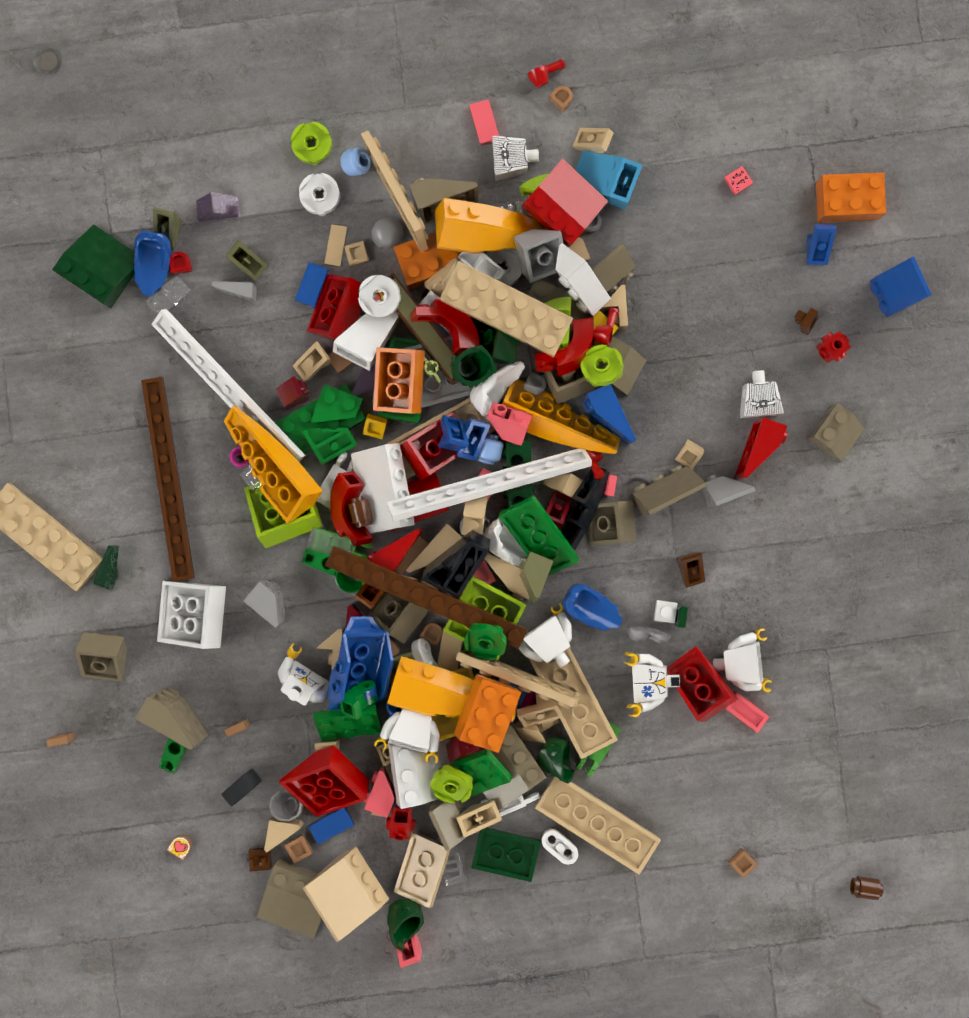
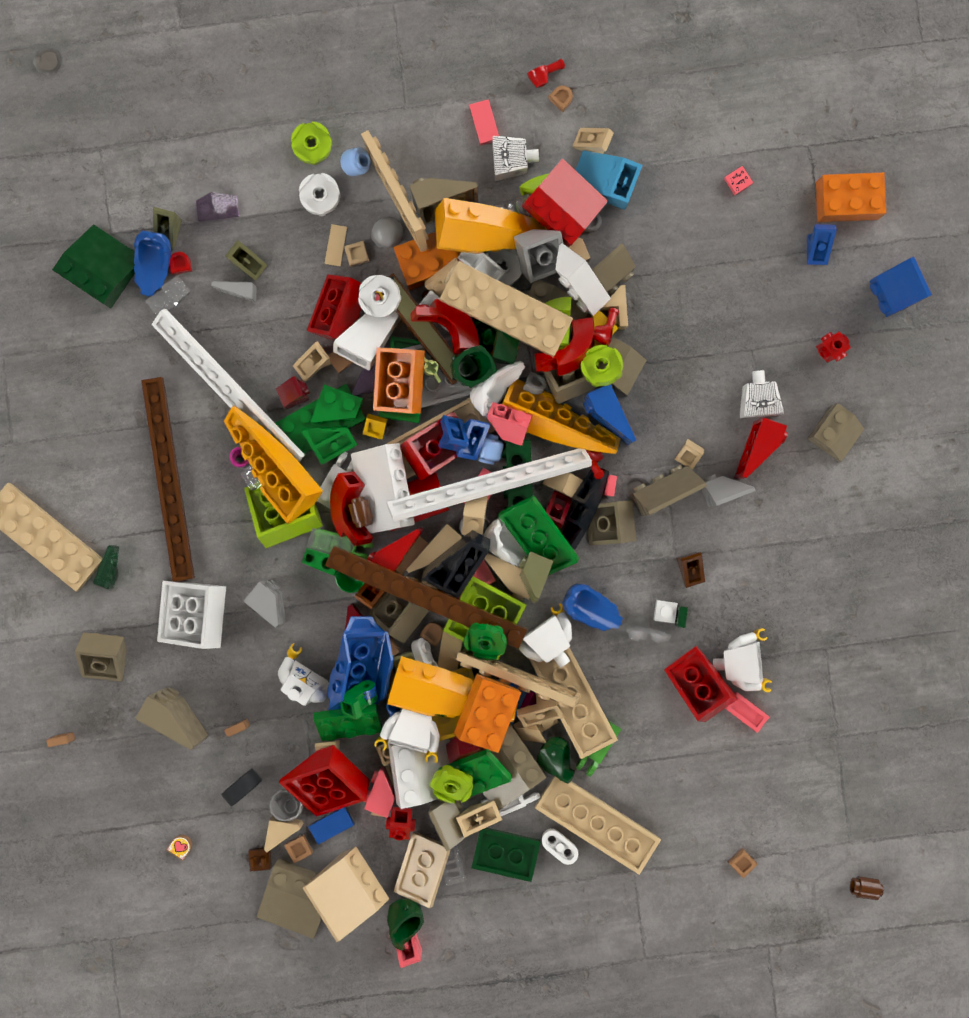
(172, 756): green leg -> none
(311, 285): blue tile -> none
(333, 642): tan slope -> none
(649, 682): white torso -> none
(807, 320): reddish brown tile -> none

